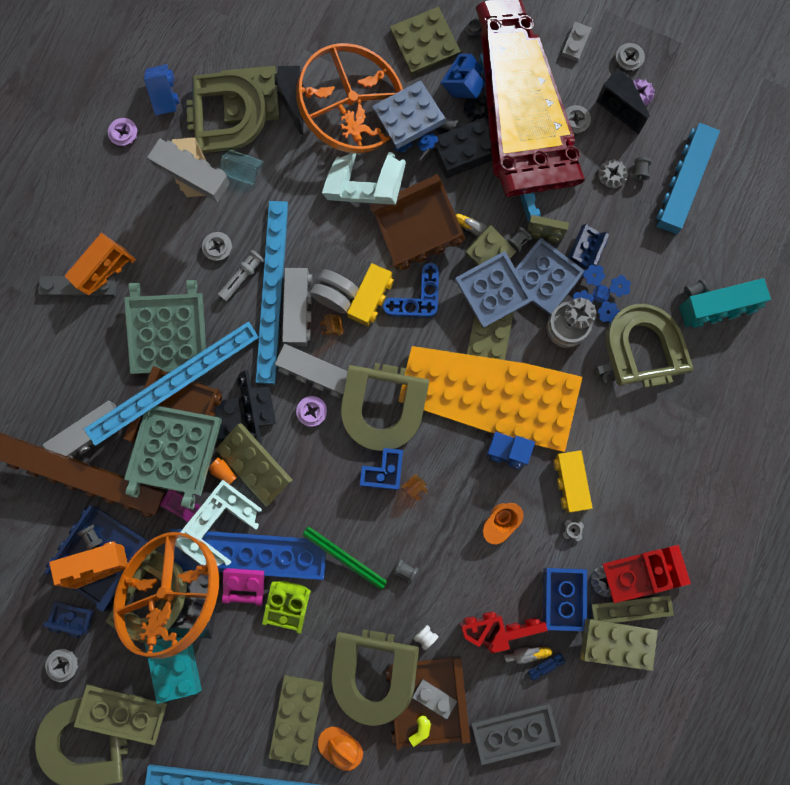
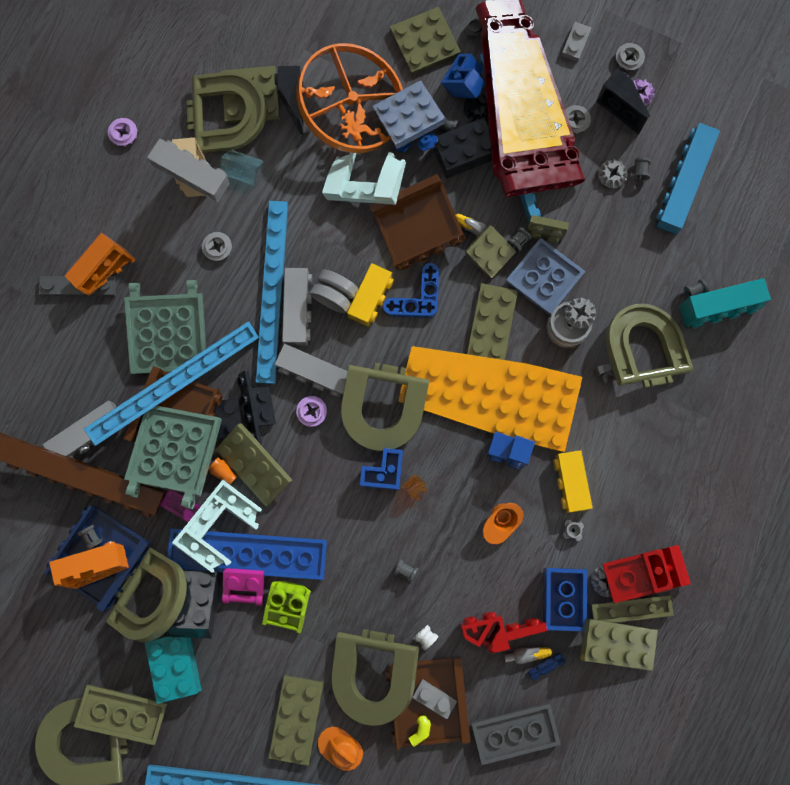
(53, 661): light grey gear -> none
(69, 619): dark blue bracket -> none
(157, 617): orange piece -> none
(159, 87): blue brick -> none
(246, 268): light grey pin -> none
(333, 325): clear orange tile -> none
(344, 558): green axle -> none
(493, 289): sand blue plate -> none
(588, 246): dark blue bracket -> none
(602, 293): blue plant -> none

